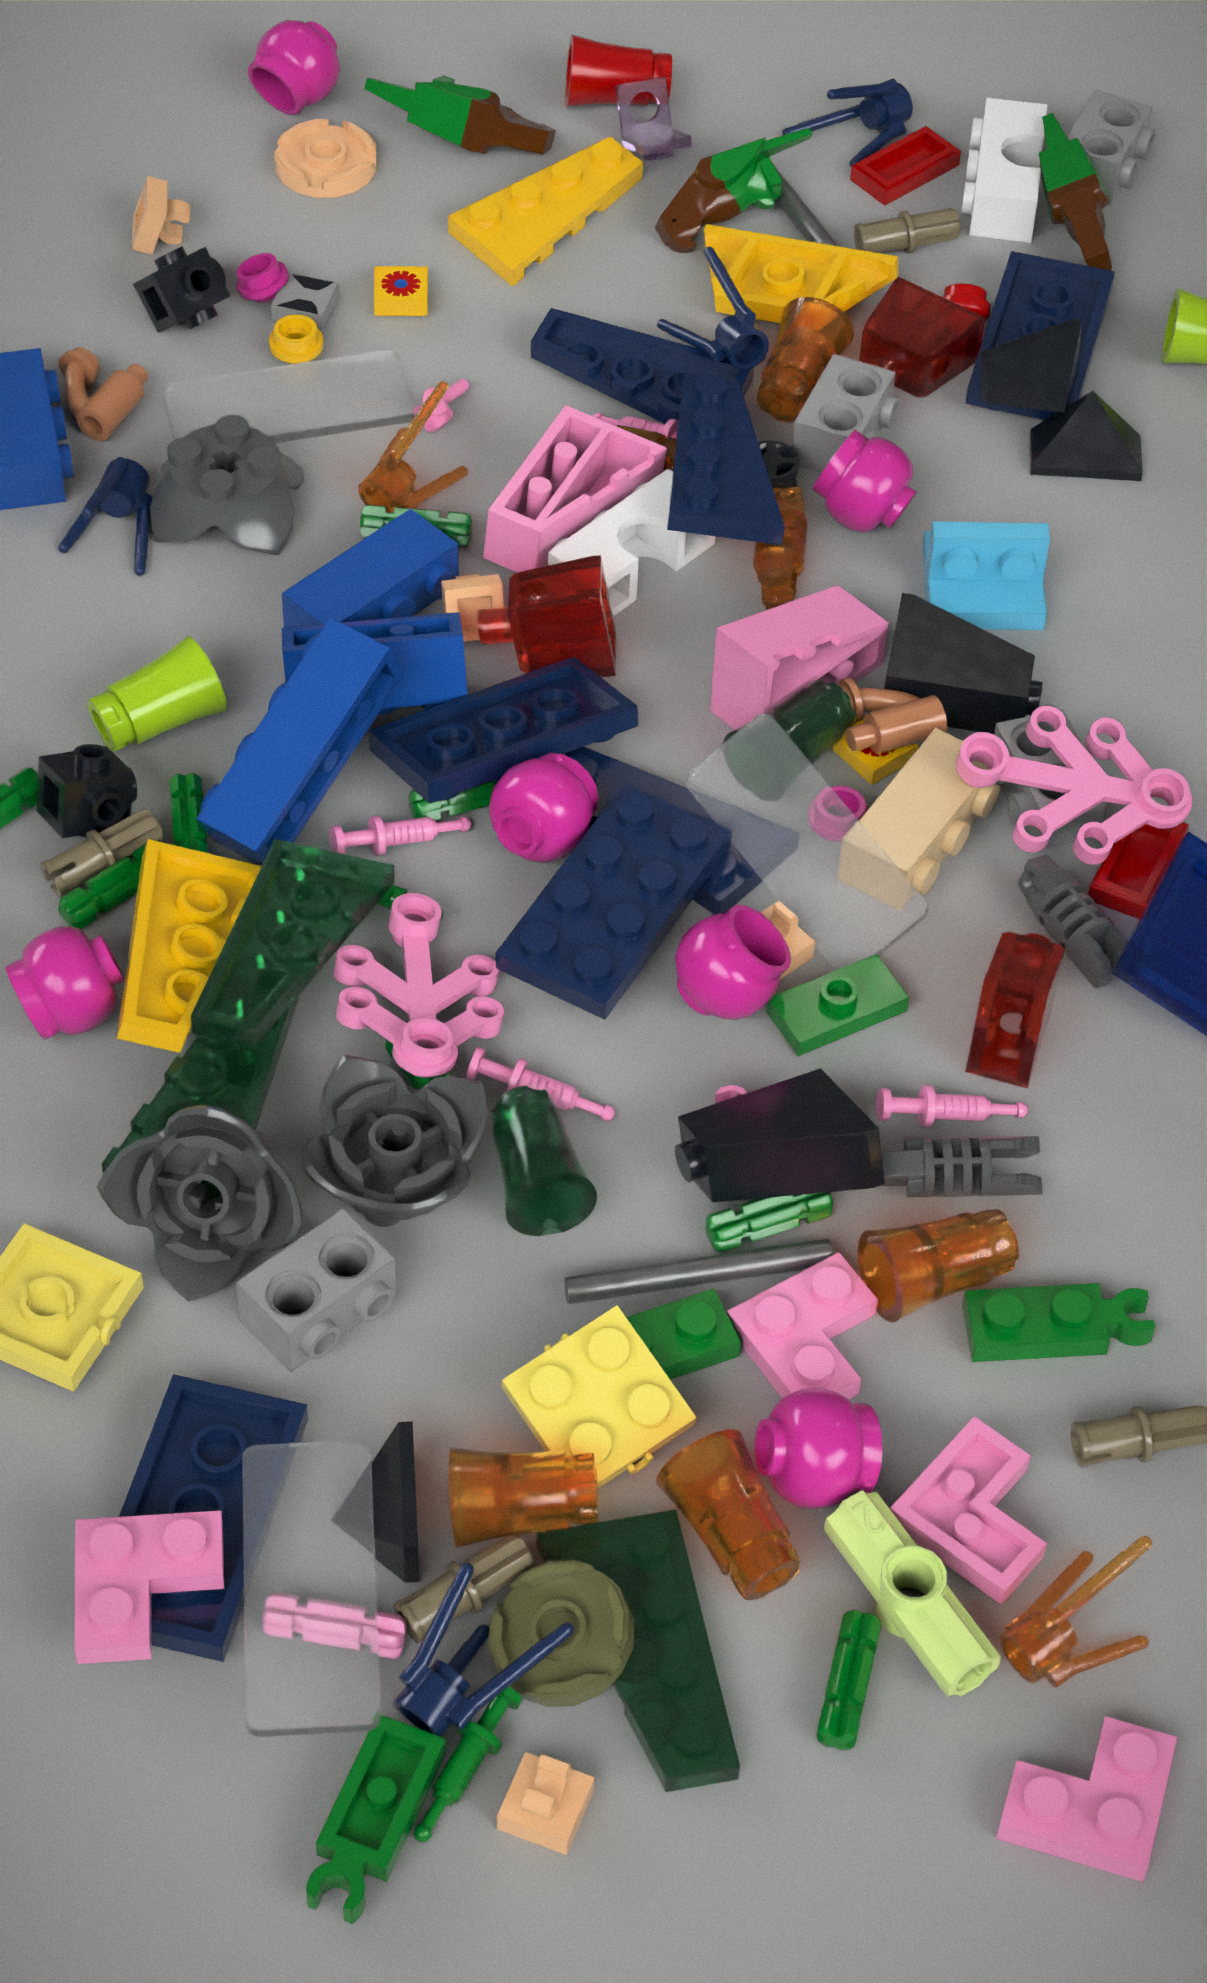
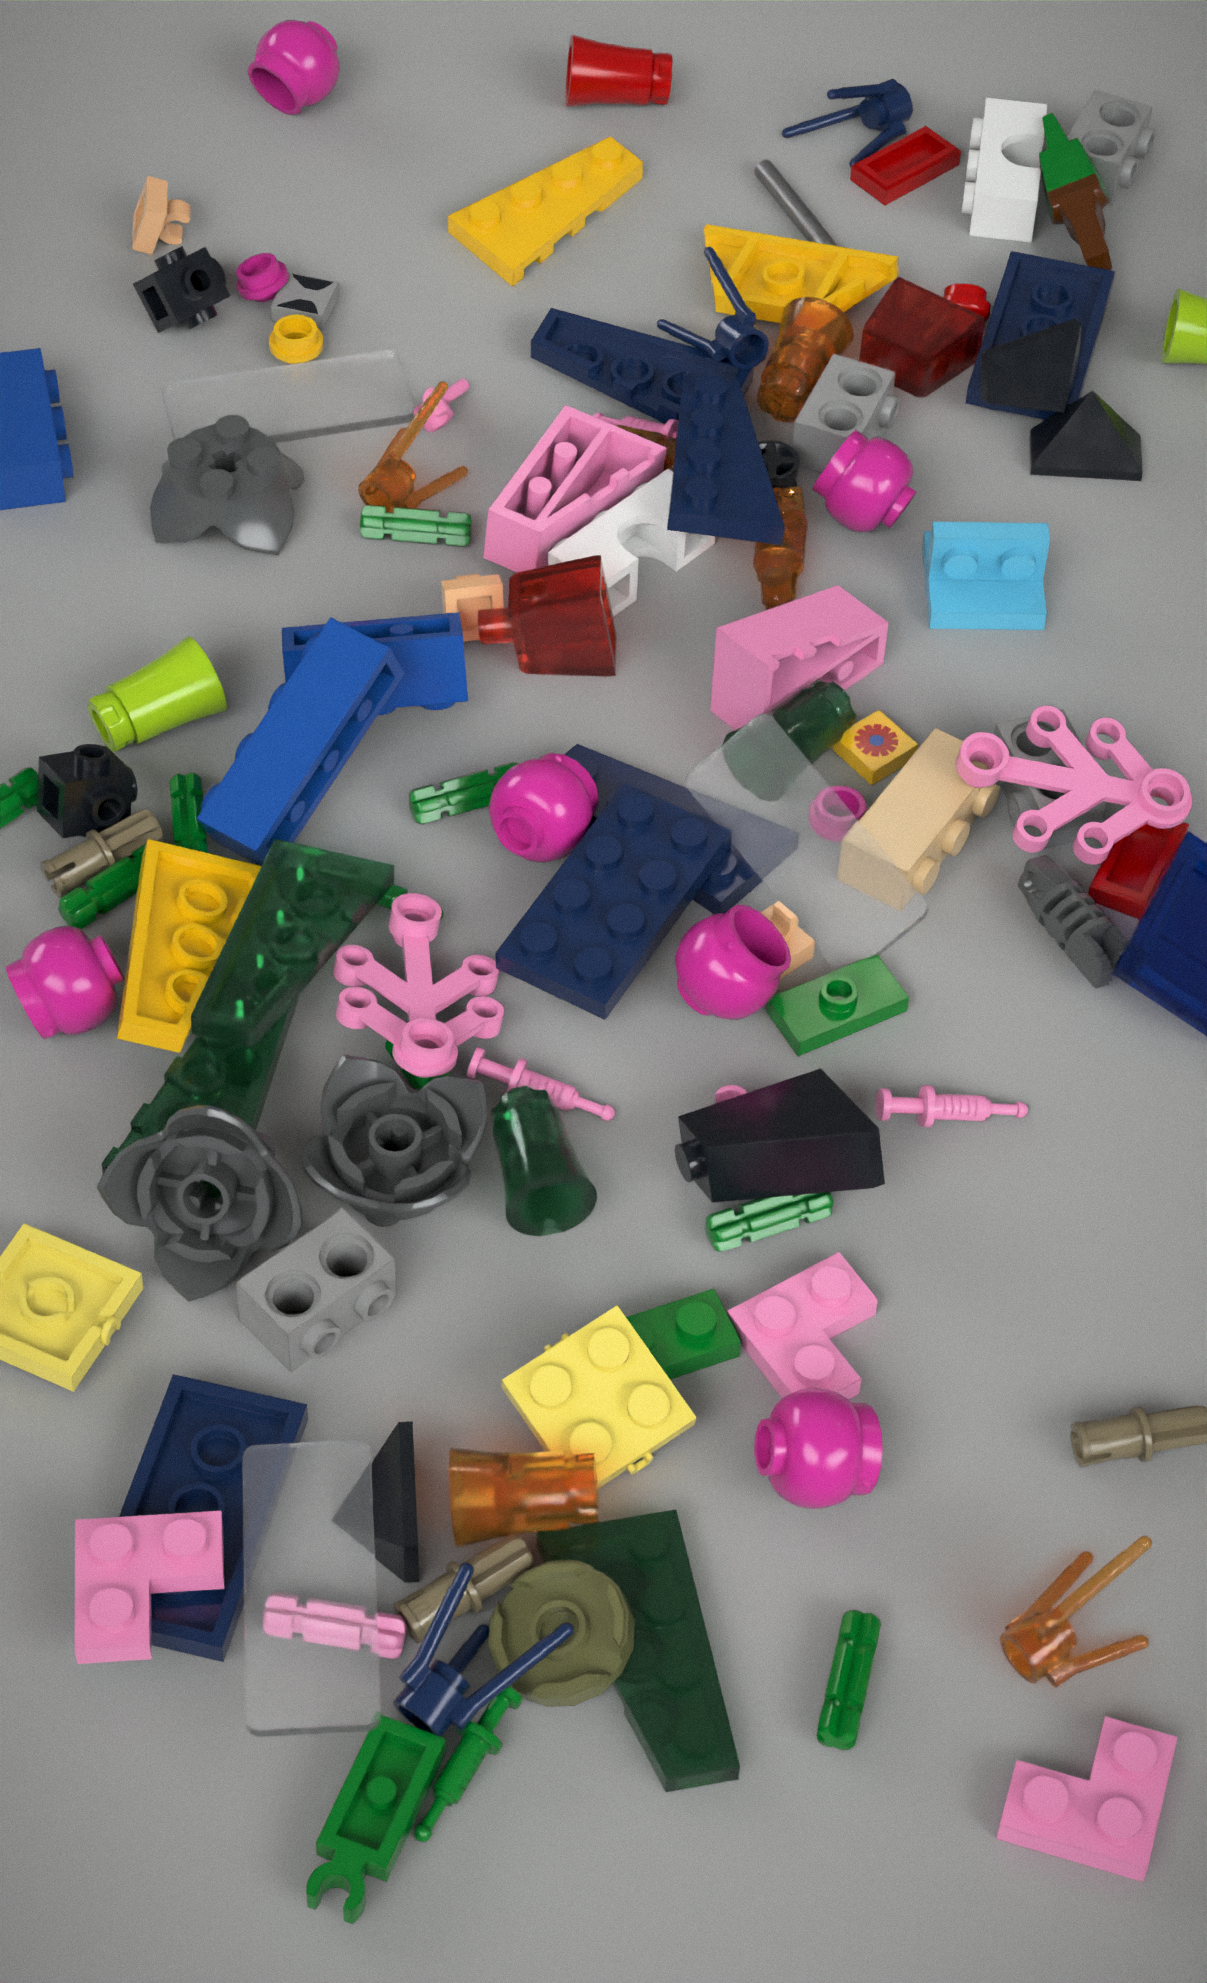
(110, 404): nougat plant -> none
(118, 495): dark blue plant -> none
(325, 158): light nougat tile -> none
(378, 578): blue brick -> none
(392, 833): bright pink piece -> none
(400, 290): yellow tile -> none
(464, 115): animal -> none
(500, 727): dark blue plate -> none
(545, 1802): light nougat tile -> none
(654, 137): clear purple bracket -> none
(696, 1271): flat silver bar -> none
(724, 188): animal -> none
(731, 1512): clear orange plant -> none
(896, 718): nougat plant -> none
(907, 231): dark tan axle -> none
(932, 1624): yellowish green piece -> none
(934, 1259): clear orange plant -> none
(956, 1512): bright pink plate -> none
(960, 1167): dark grey hinge -> none
(965, 667): black slope -> none
(1020, 982): clear red torso -> none
(1052, 1321): green plate -> none

